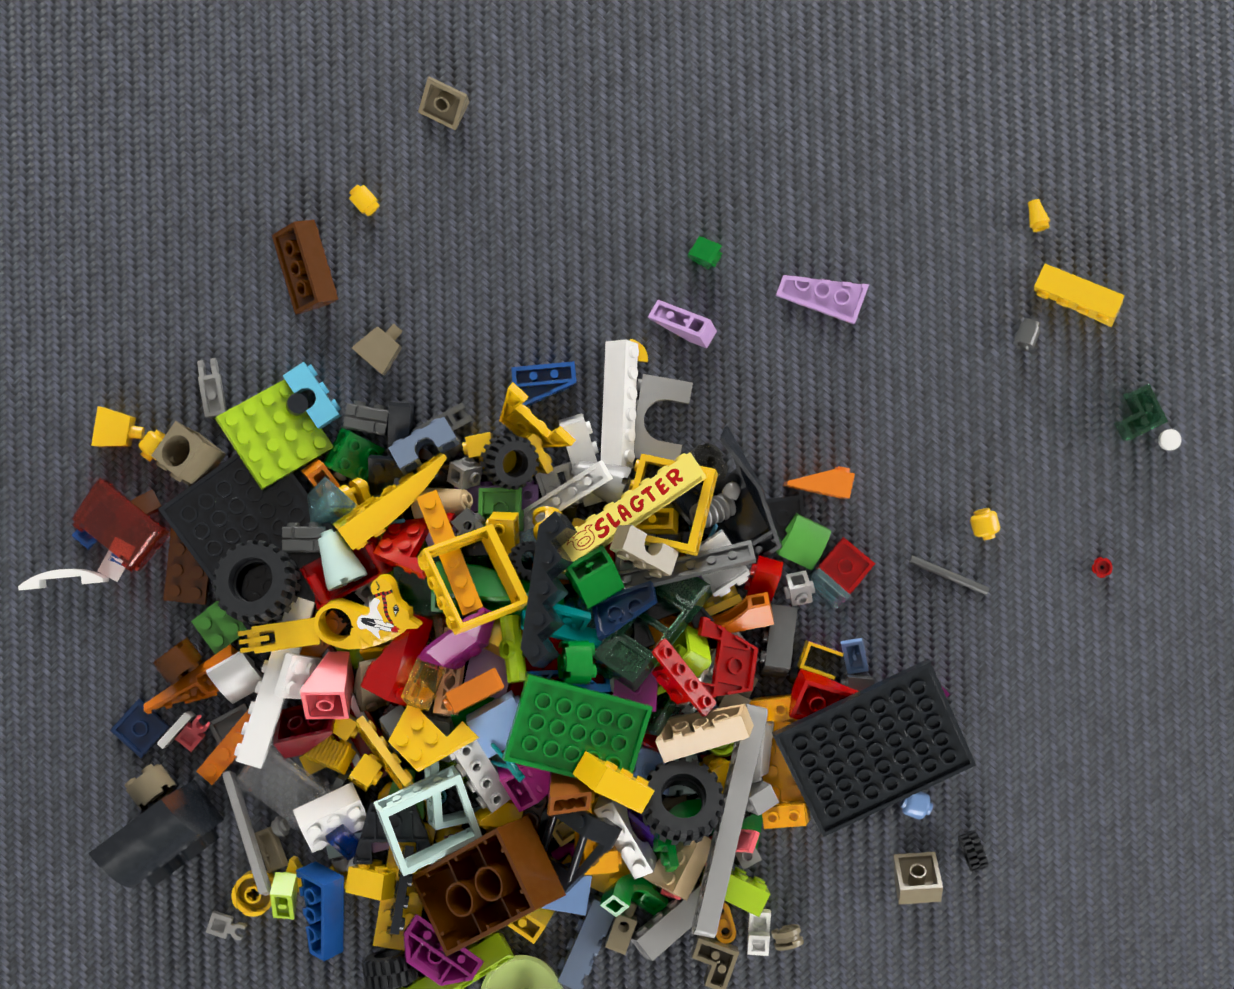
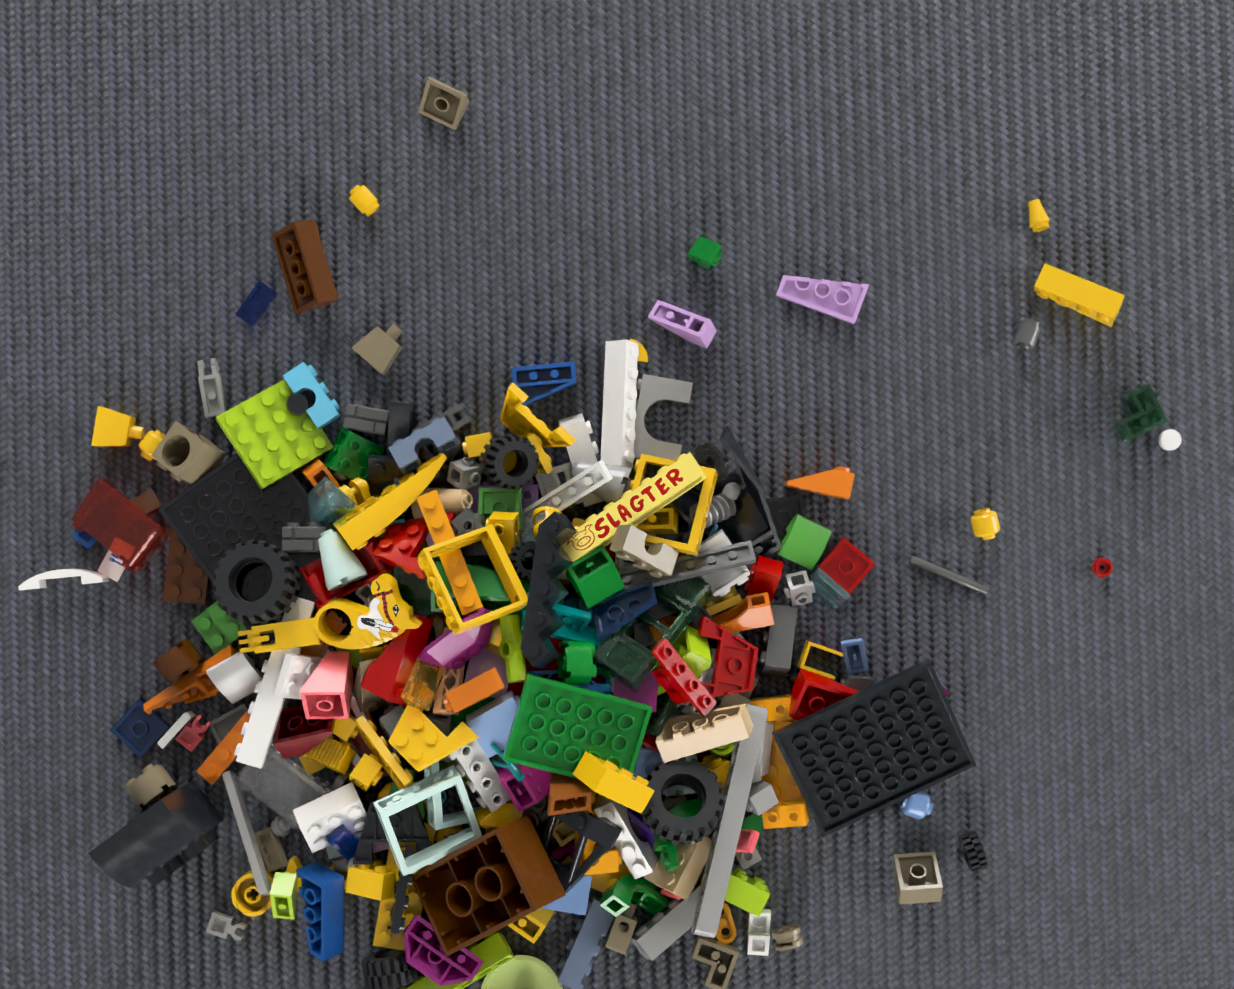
(256, 303): none -> clear blue tile

